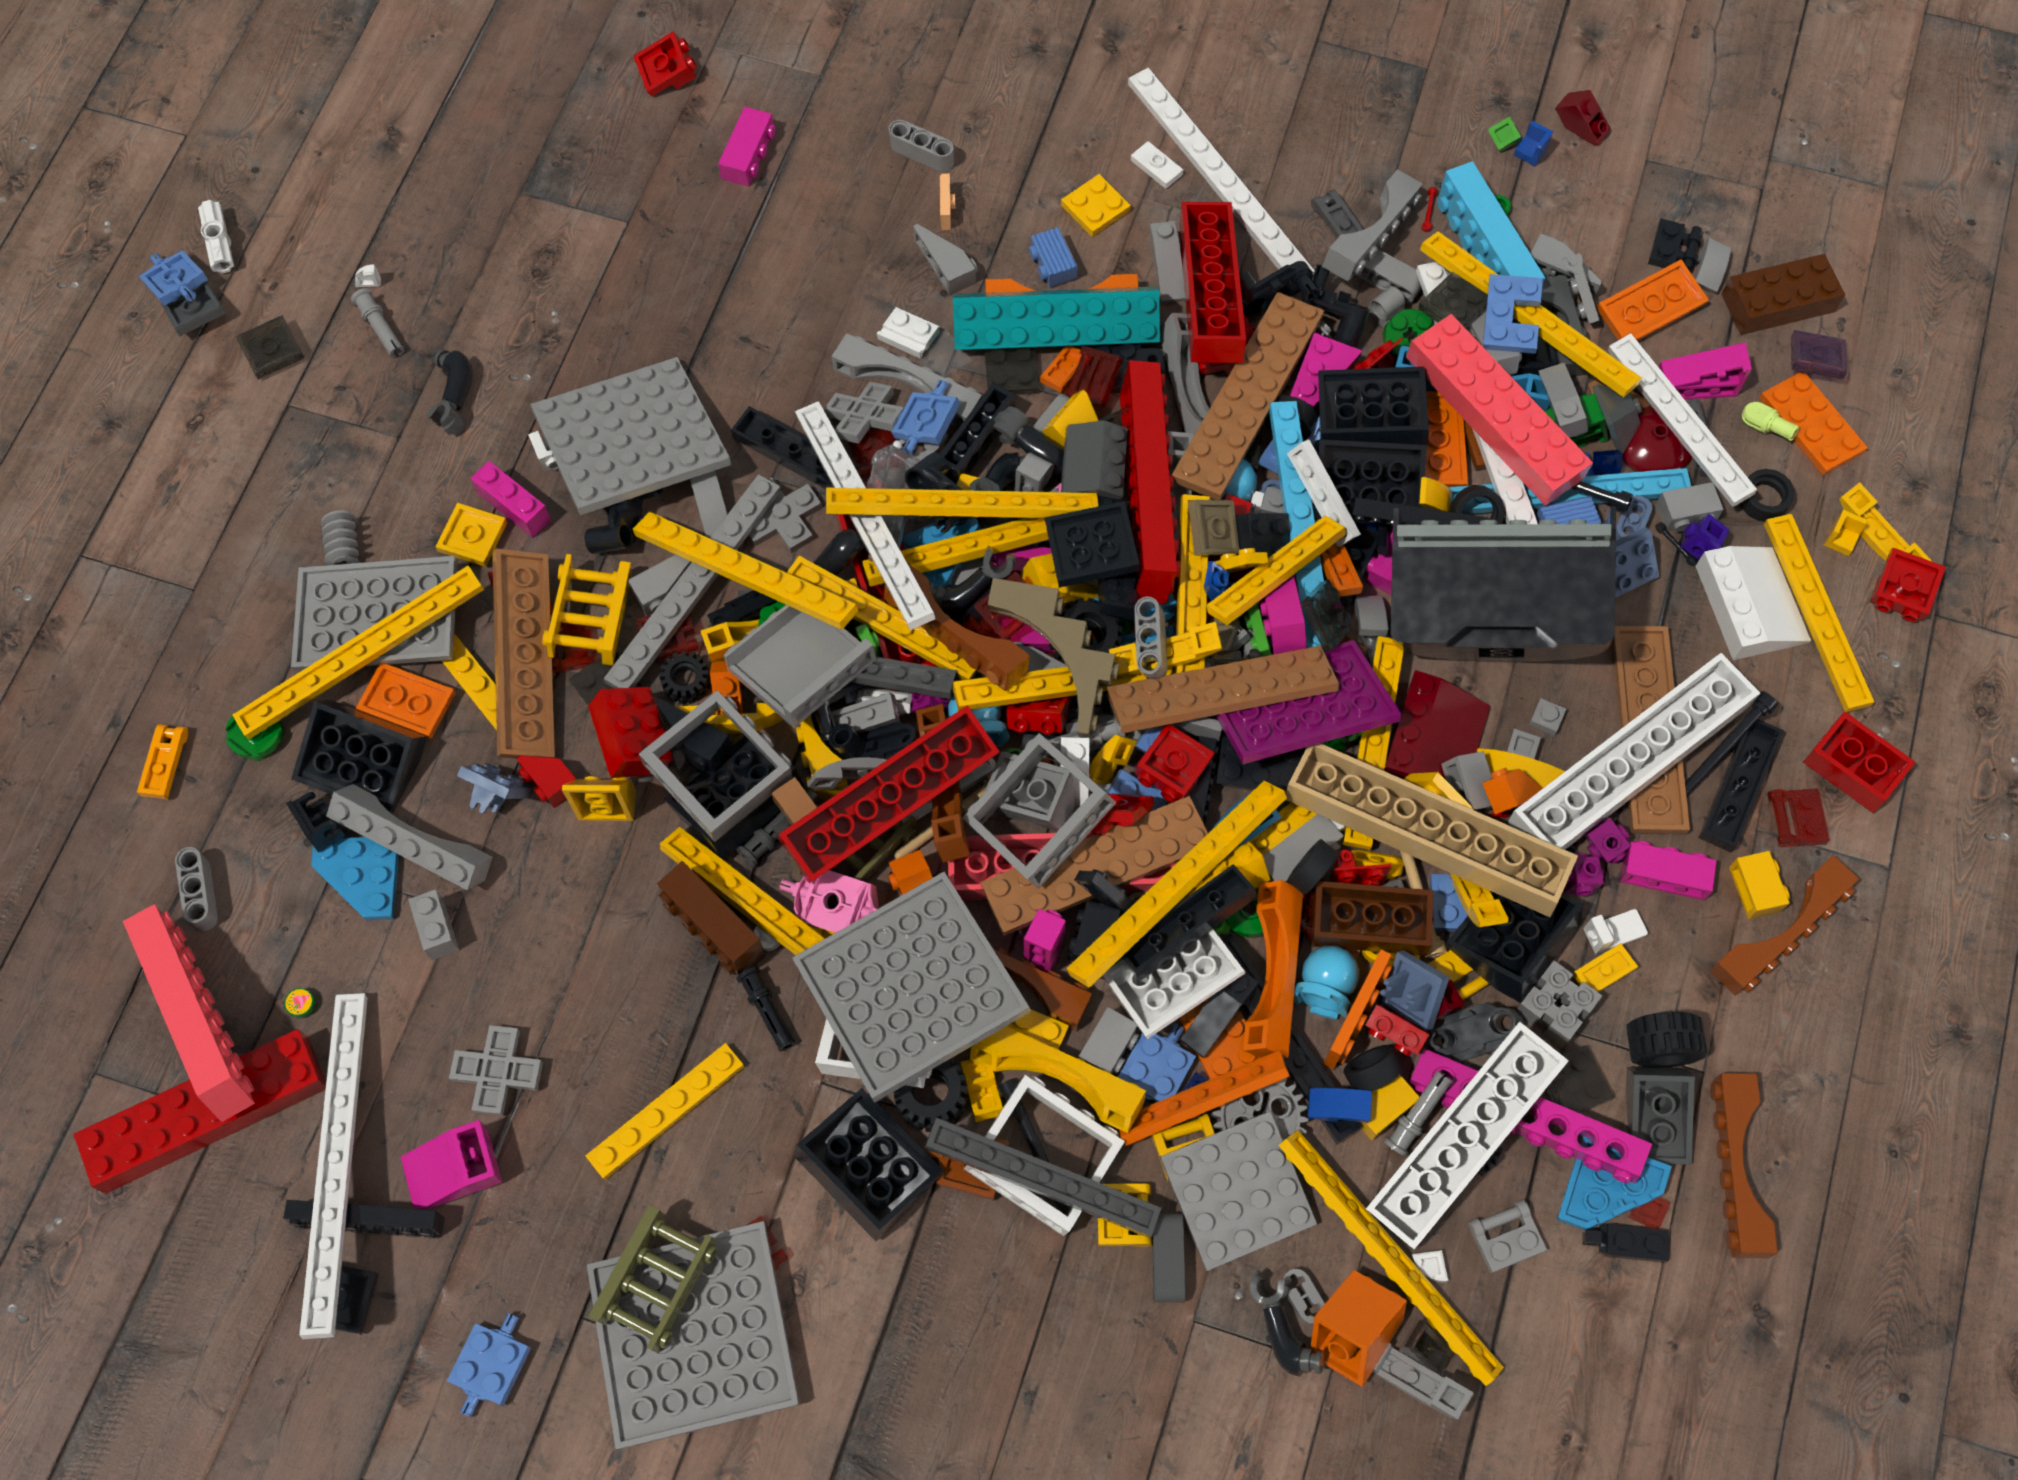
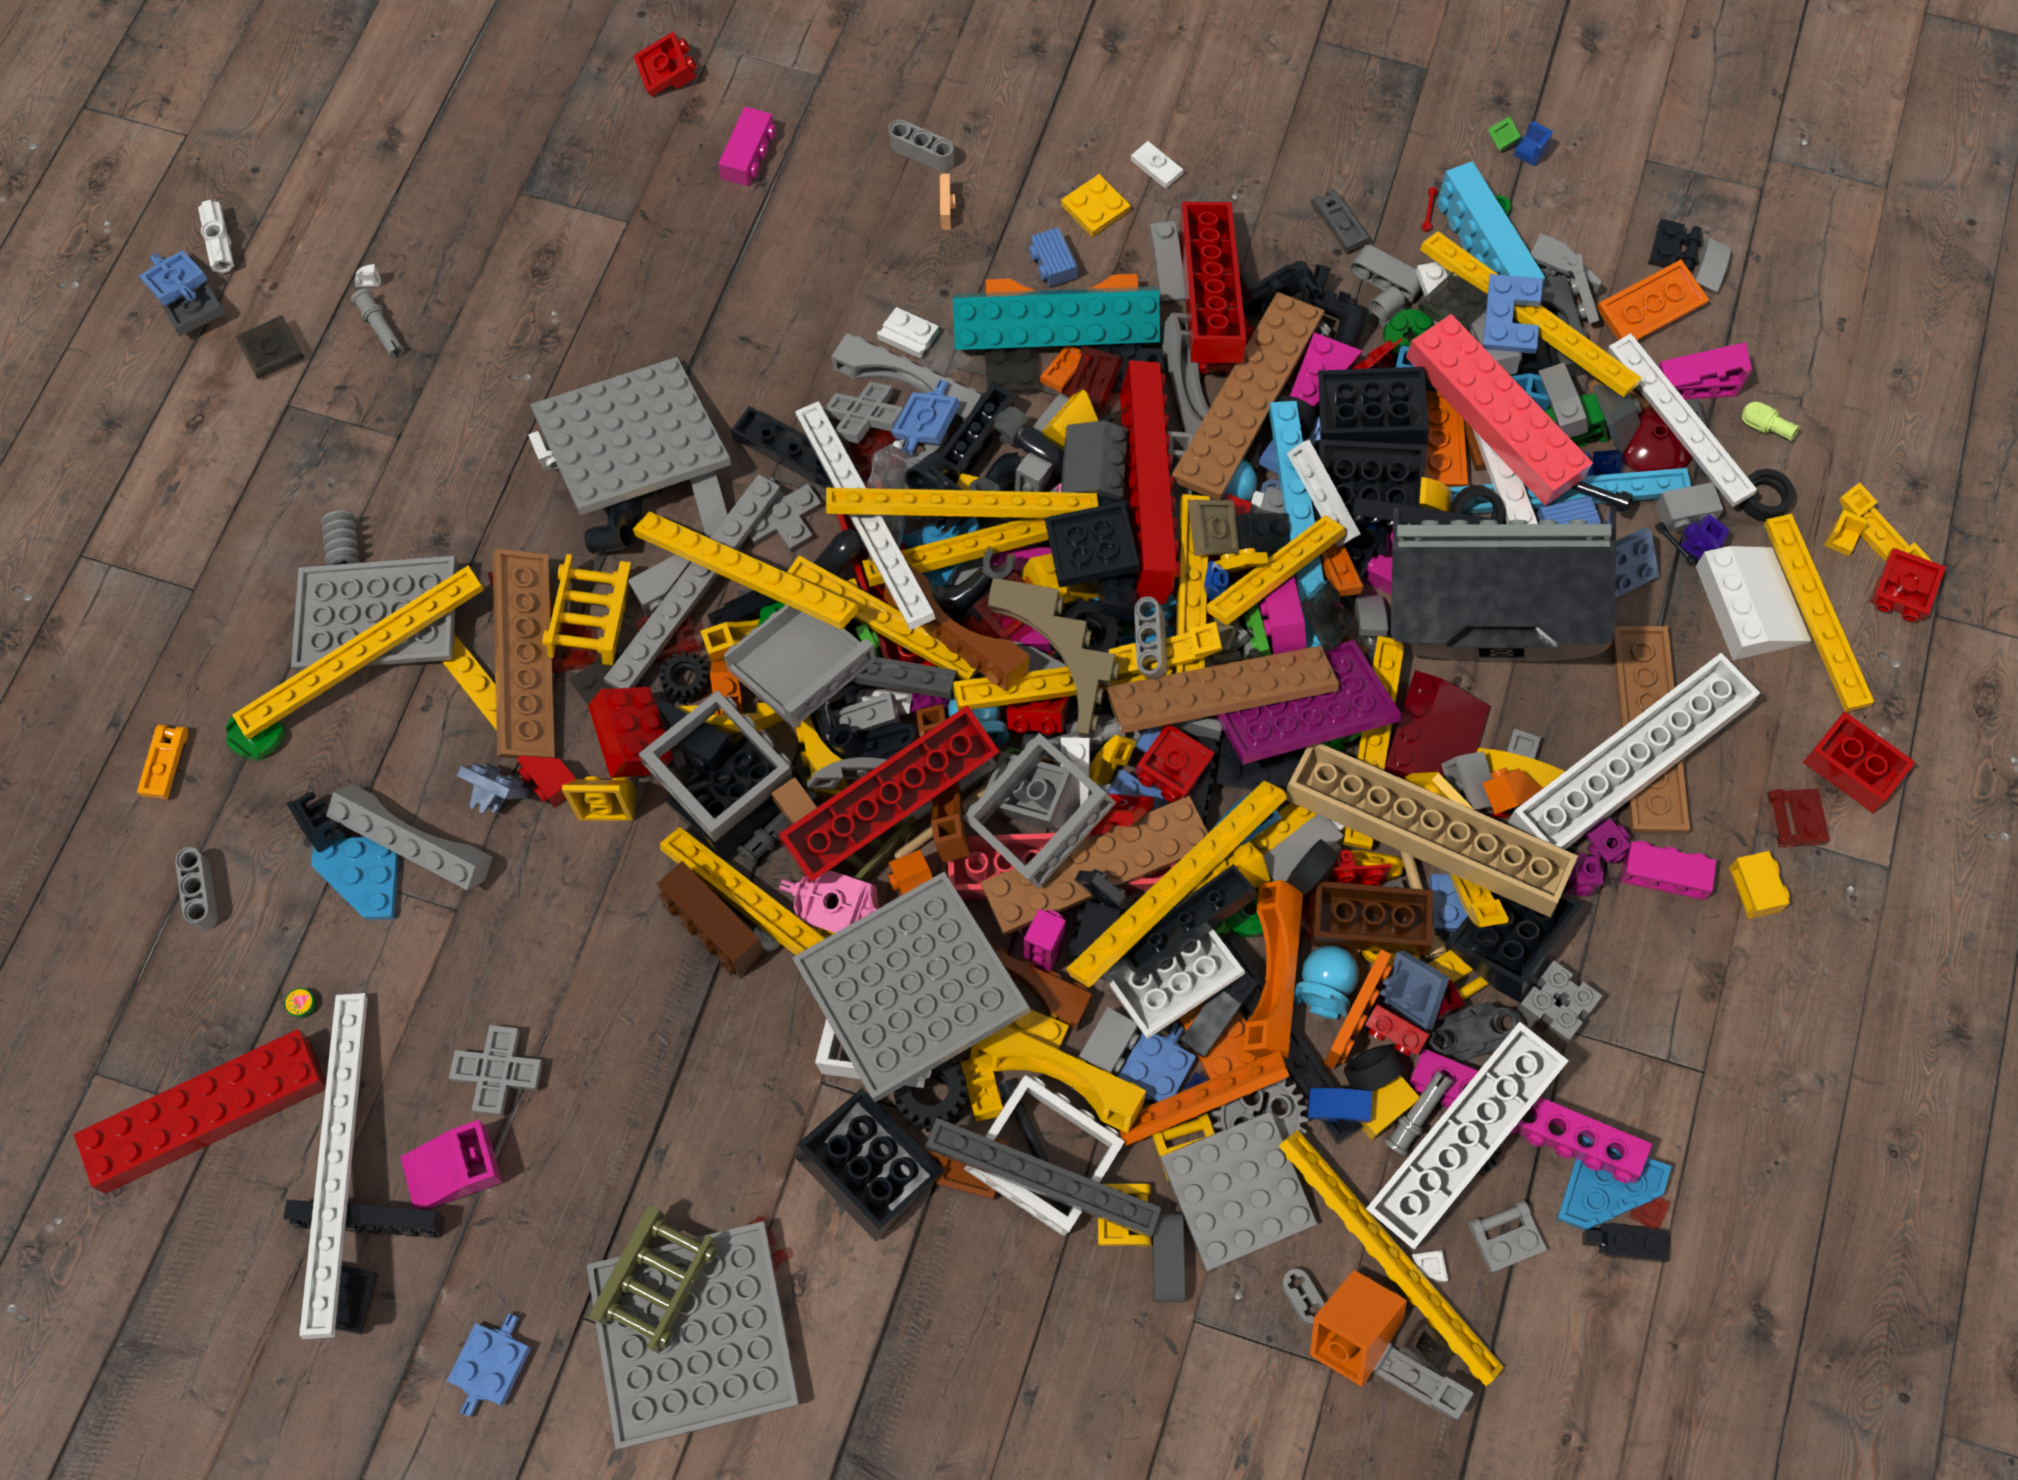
(189, 1013): coral brick -> none
(357, 749): black slope -> none
(406, 699): orange plate -> none
(433, 924): light grey brick -> none
(459, 379): piece -> none
(471, 534): yellow plate -> none
(510, 499): dark pink brick -> none
(664, 1111): yellow plate -> none
(760, 997): black pin -> none
(946, 260): light grey slope -> none
(1215, 169): white plate -> none
(1288, 1350): piece -> none
(1352, 250): light grey arch -> none
(1547, 716): light grey plate -> none
(1579, 1083): clear smoke plate -> none
(1583, 116): dark red slope -> none
(1606, 969): yellow plate -> none
(1614, 930): white bracket -> none
(1632, 521): sand blue plate -> none
(1662, 1111): dark grey slope -> none
(1666, 1039): black tyre -> none
(1740, 786): black piece -> none
(1750, 1228): dark orange arch -> none
(1762, 706): black piece -> none
(1782, 294): reddish brown brick -> none
(1818, 354): clear purple plate -> none
(1822, 430): orange plate -> none
(1822, 889): dark orange arch -> none

